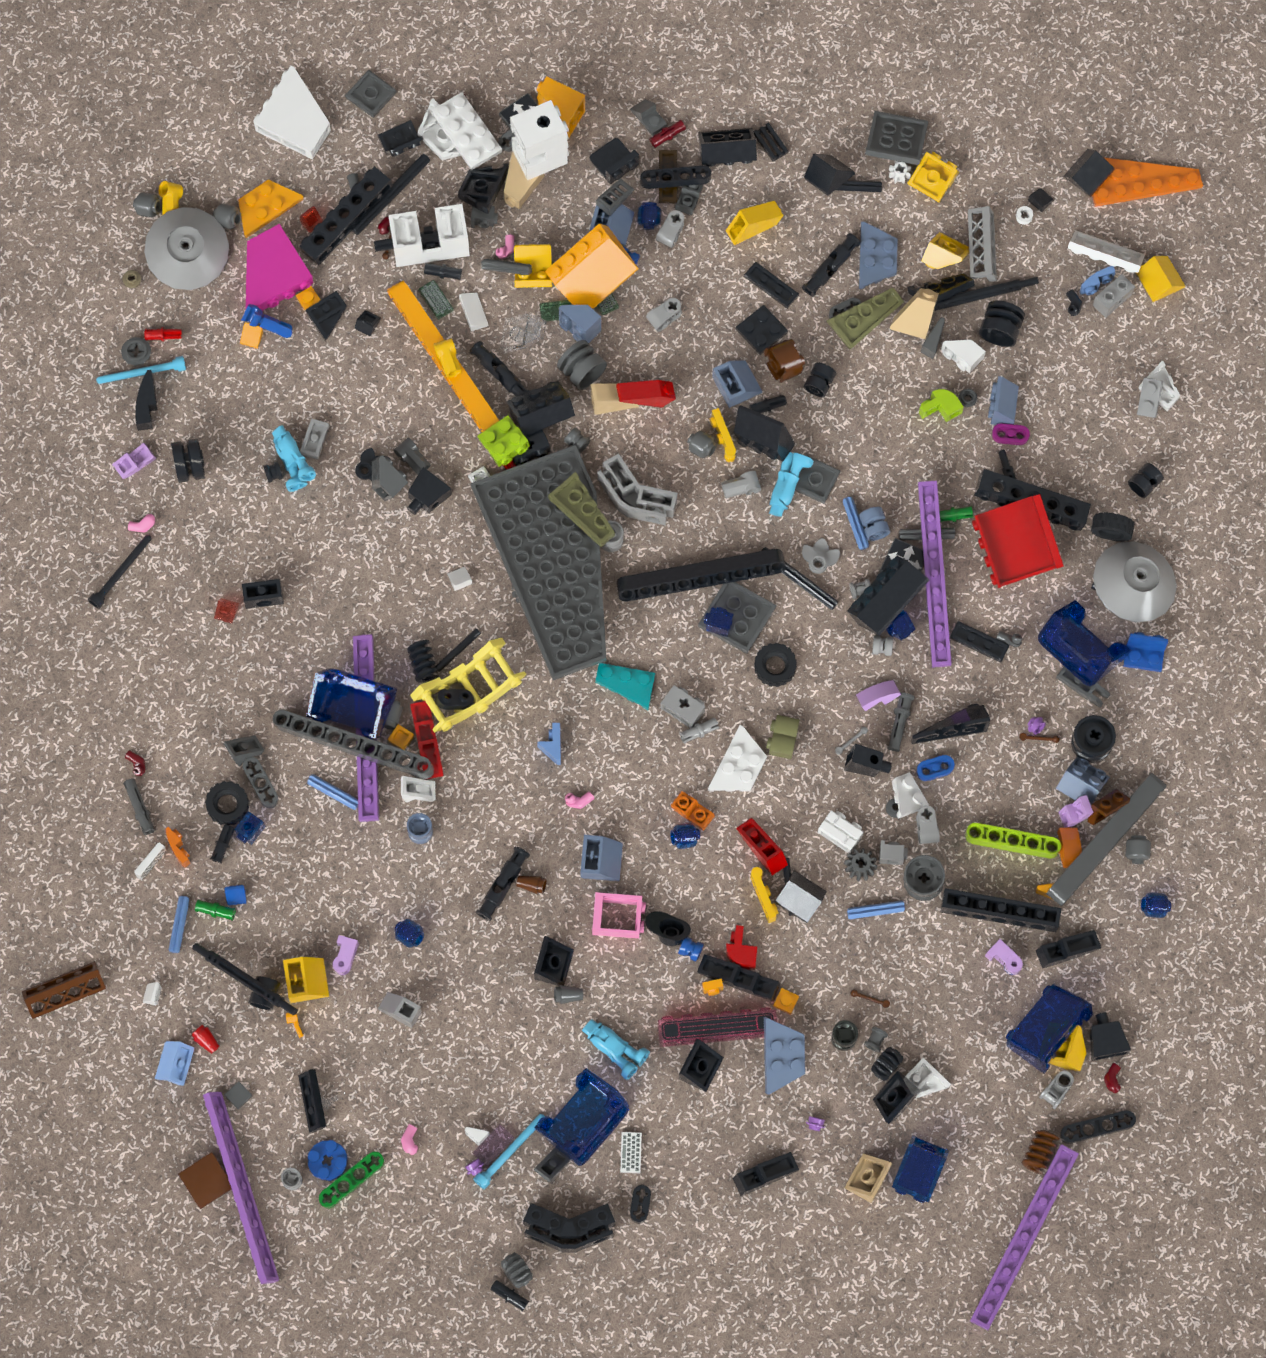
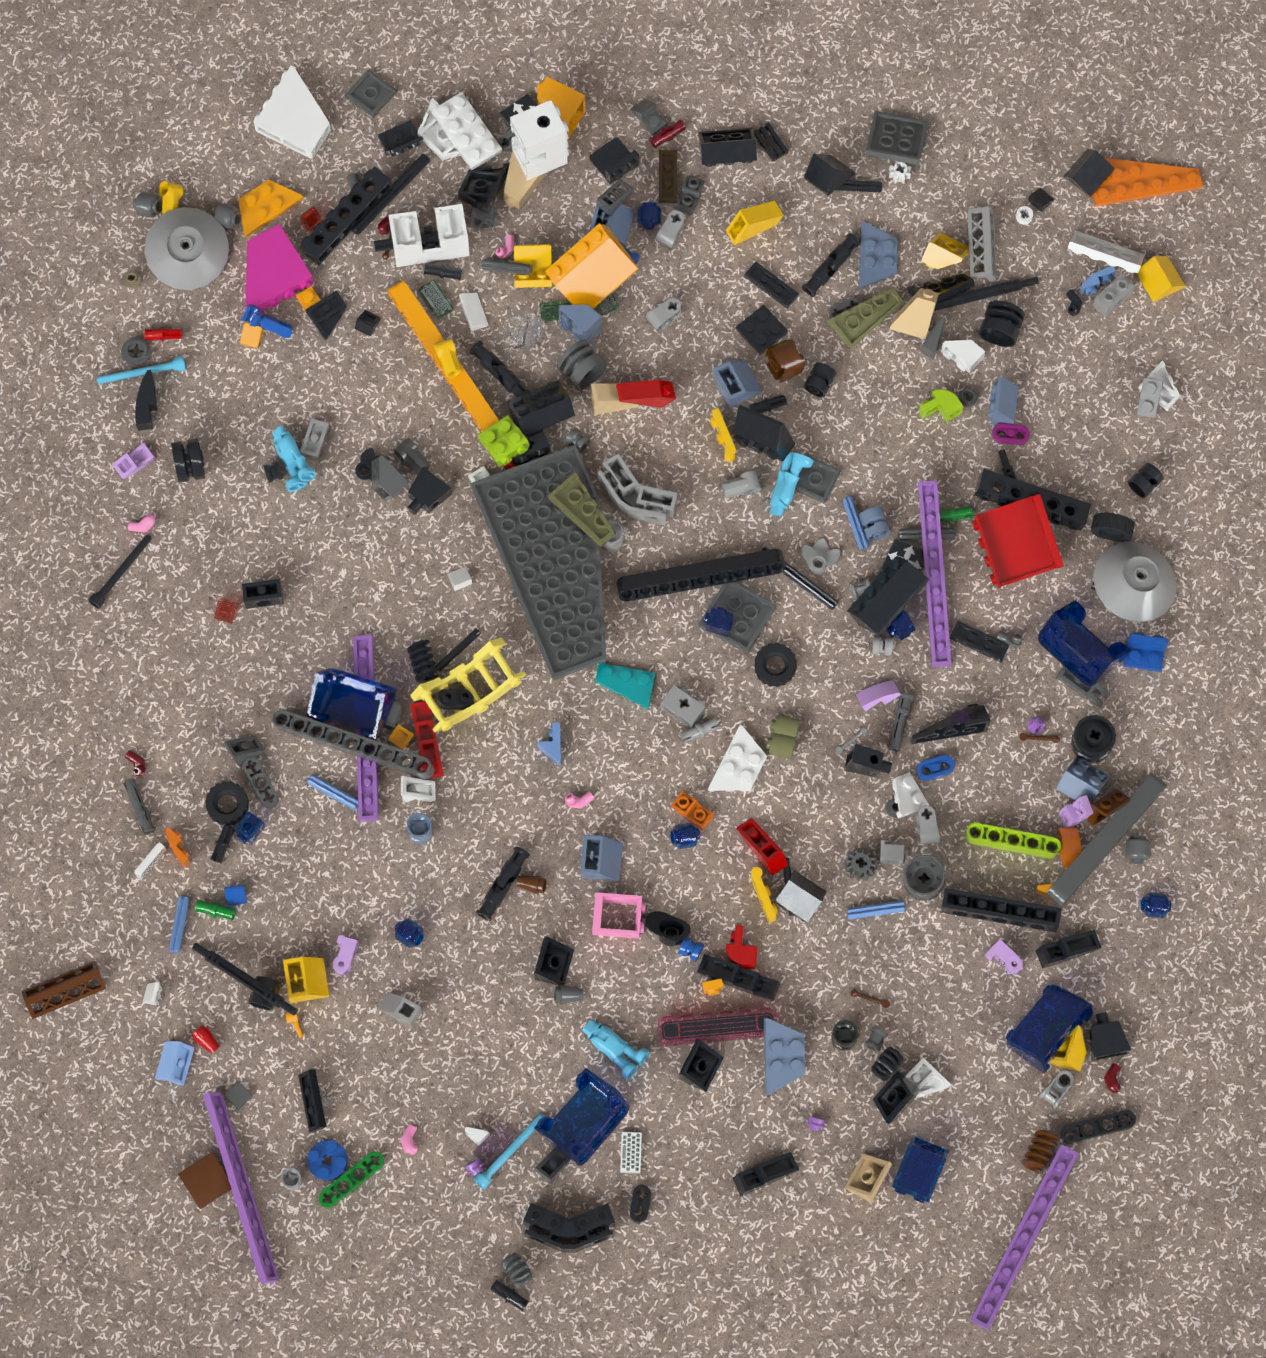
(676, 180): black beam -> none
(701, 444): dark grey head -> none
(786, 1001): light orange plate -> none
(841, 831): white brick -> none
(933, 176): yellow plate -> none

